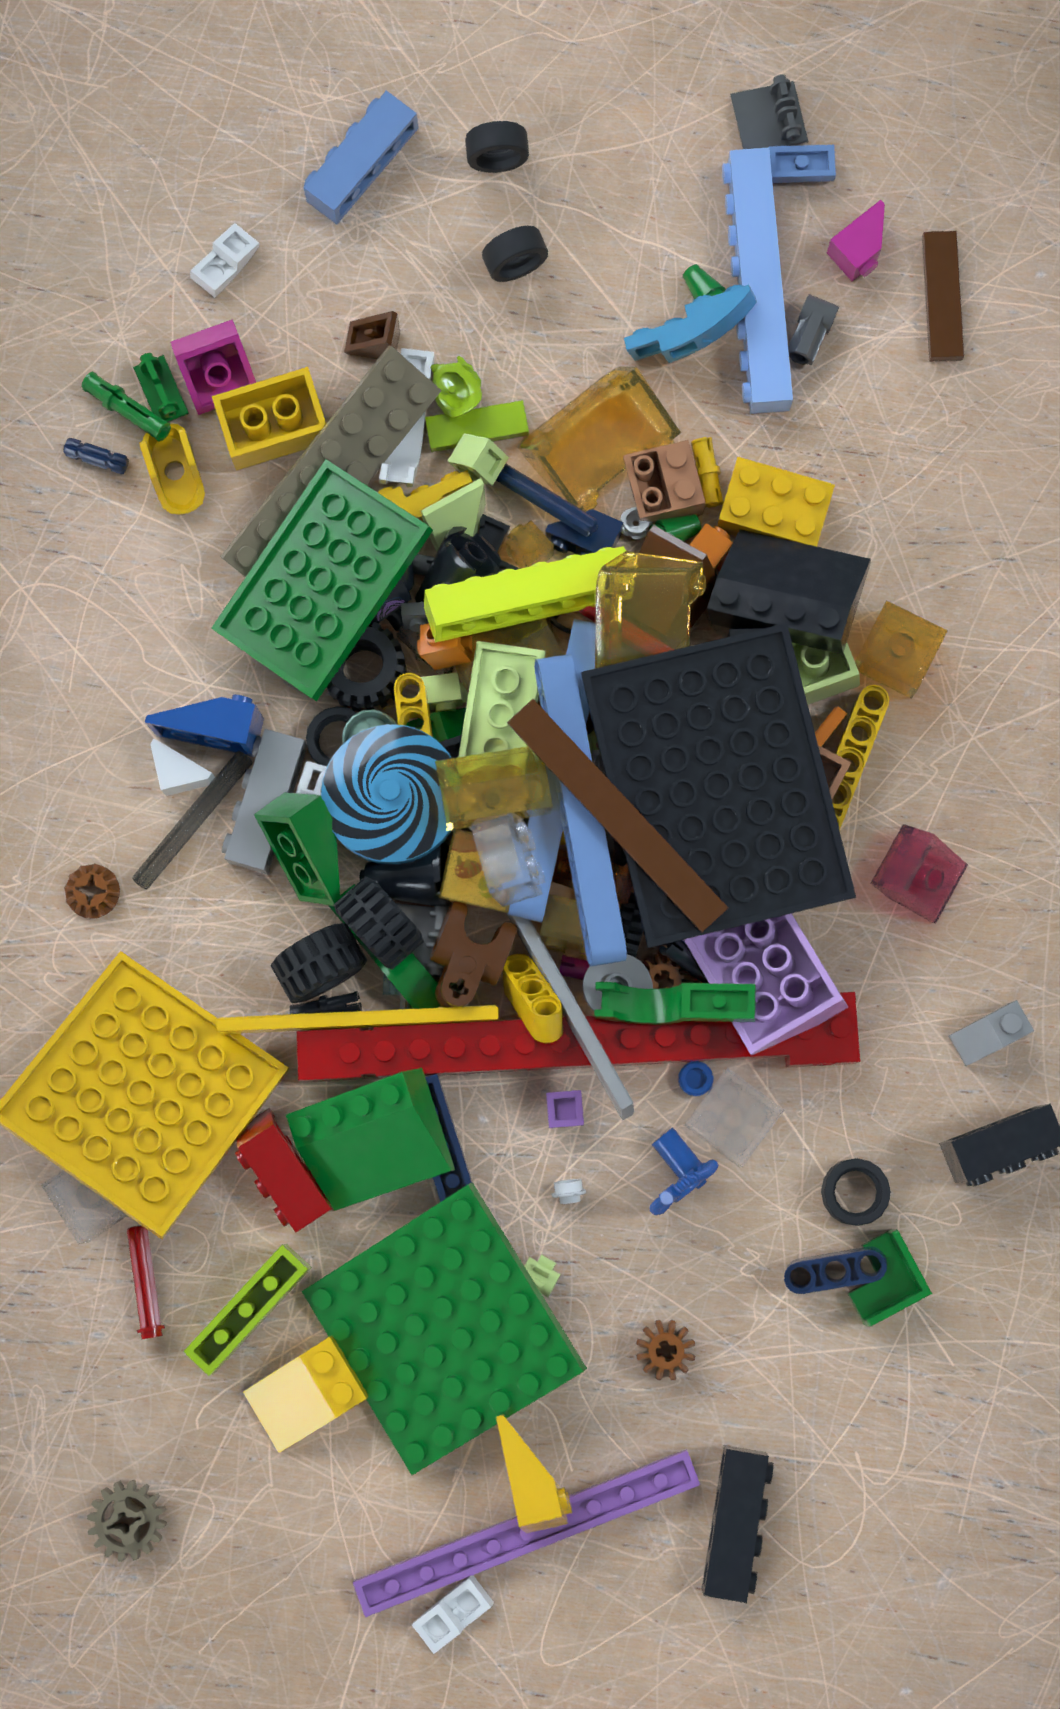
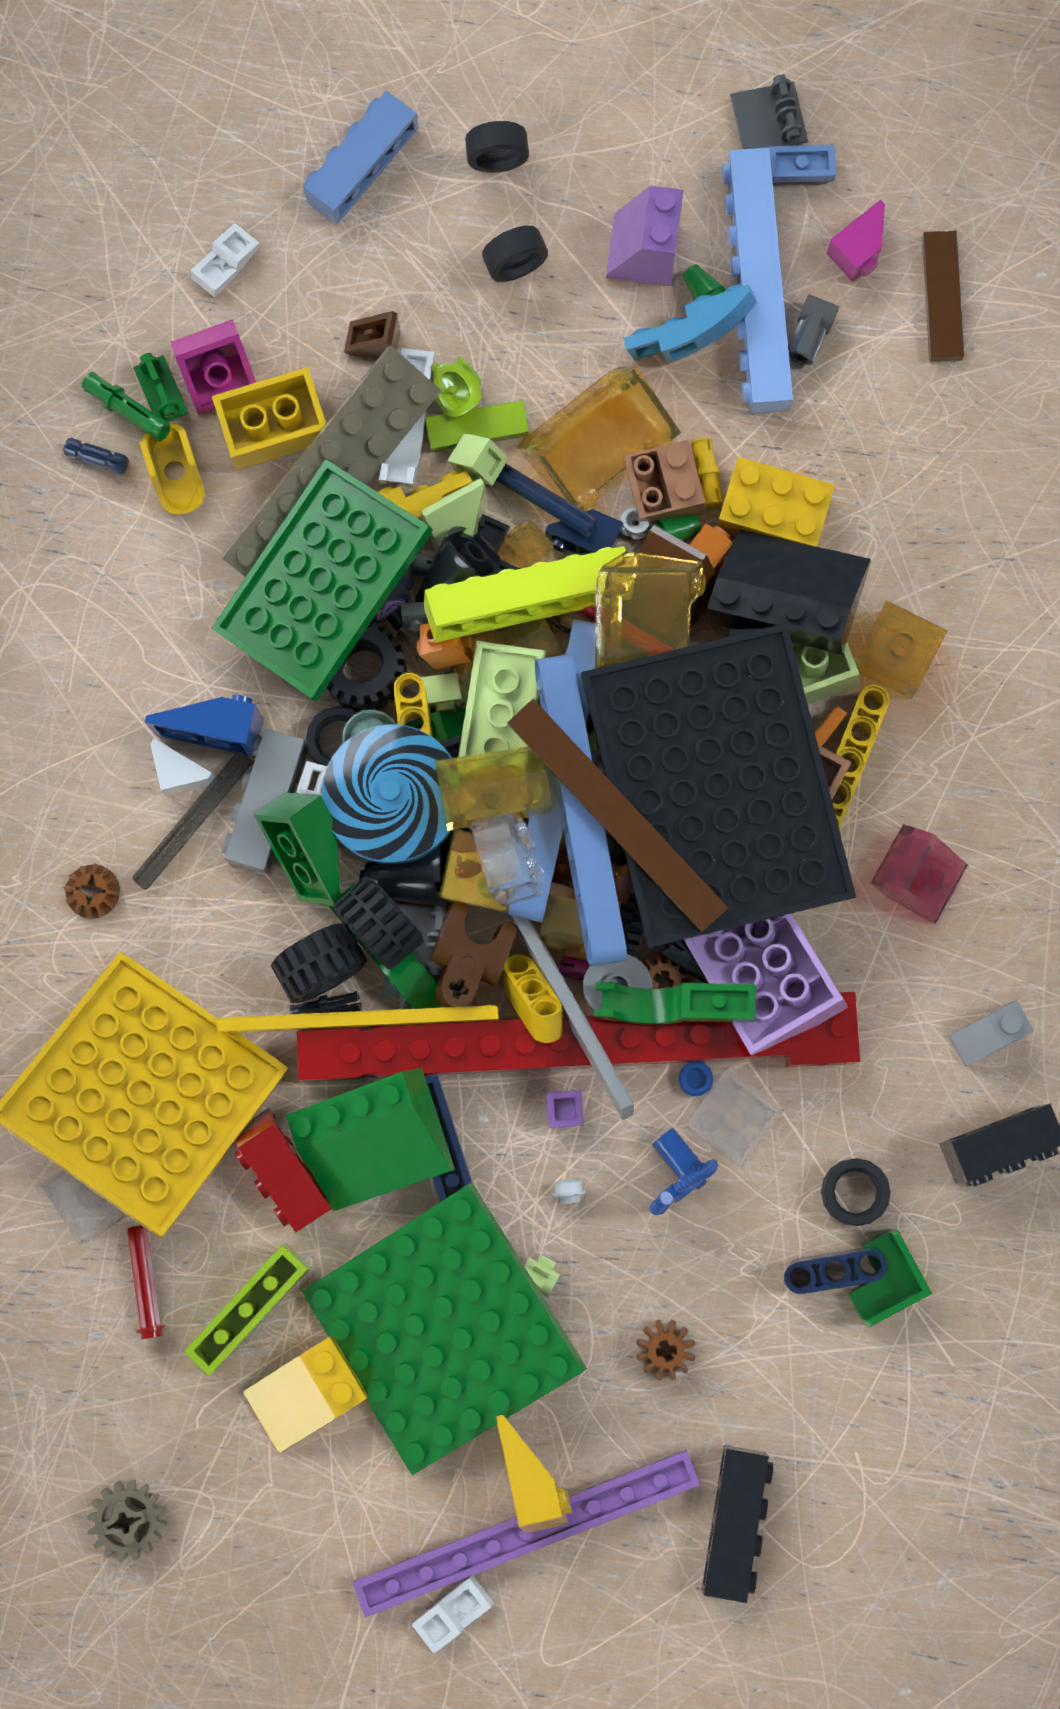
(646, 237): none -> medium lavender slope

